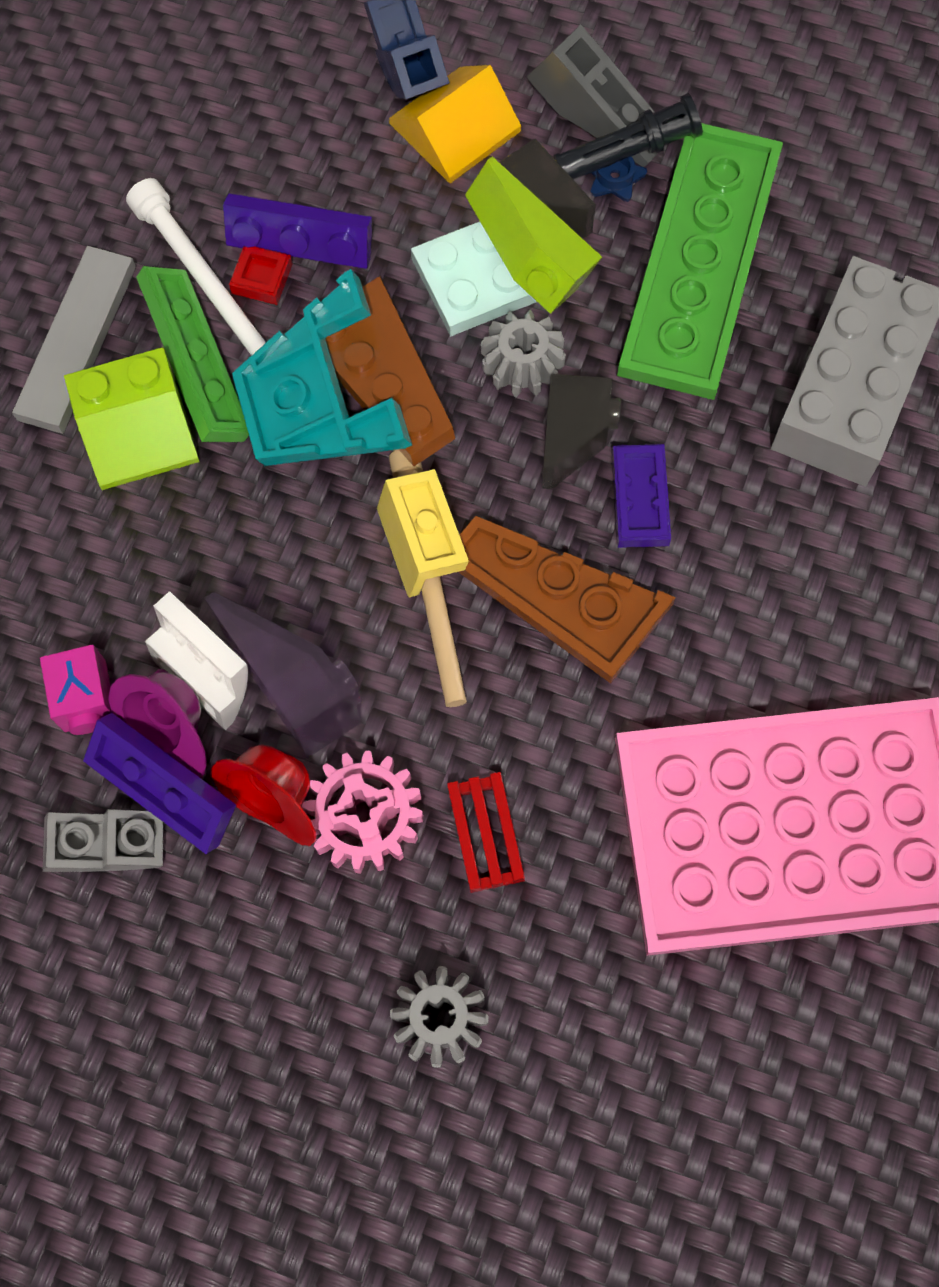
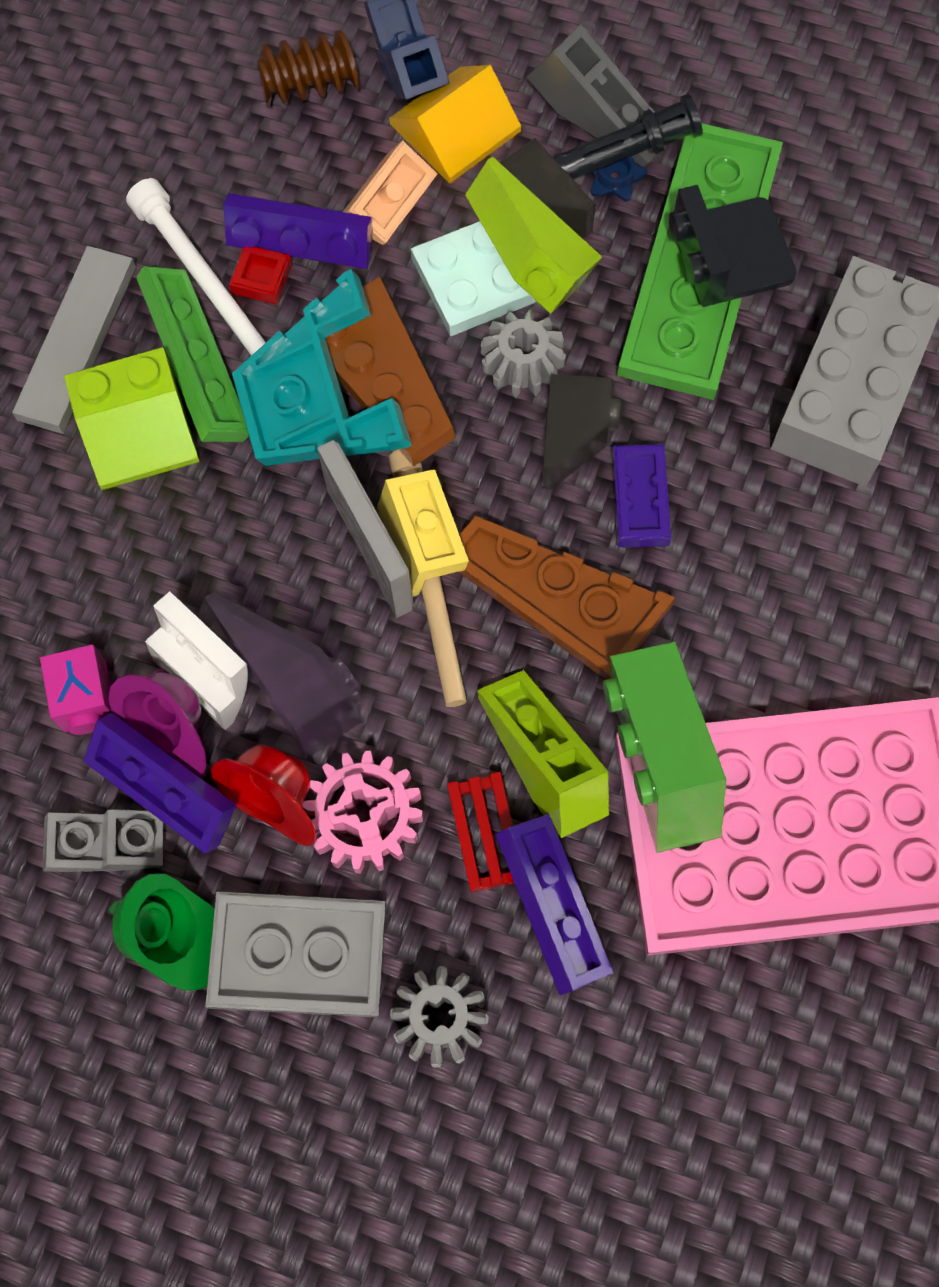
(165, 930): none -> green piece
(296, 954): none -> light grey tile
(307, 67): none -> reddish brown piece
(366, 528): none -> light grey tile
(392, 190): none -> light nougat slope
(547, 754): none -> lime slope
(554, 904): none -> dark purple plate
(668, 746): none -> bright green wedge
(730, 247): none -> black bracket

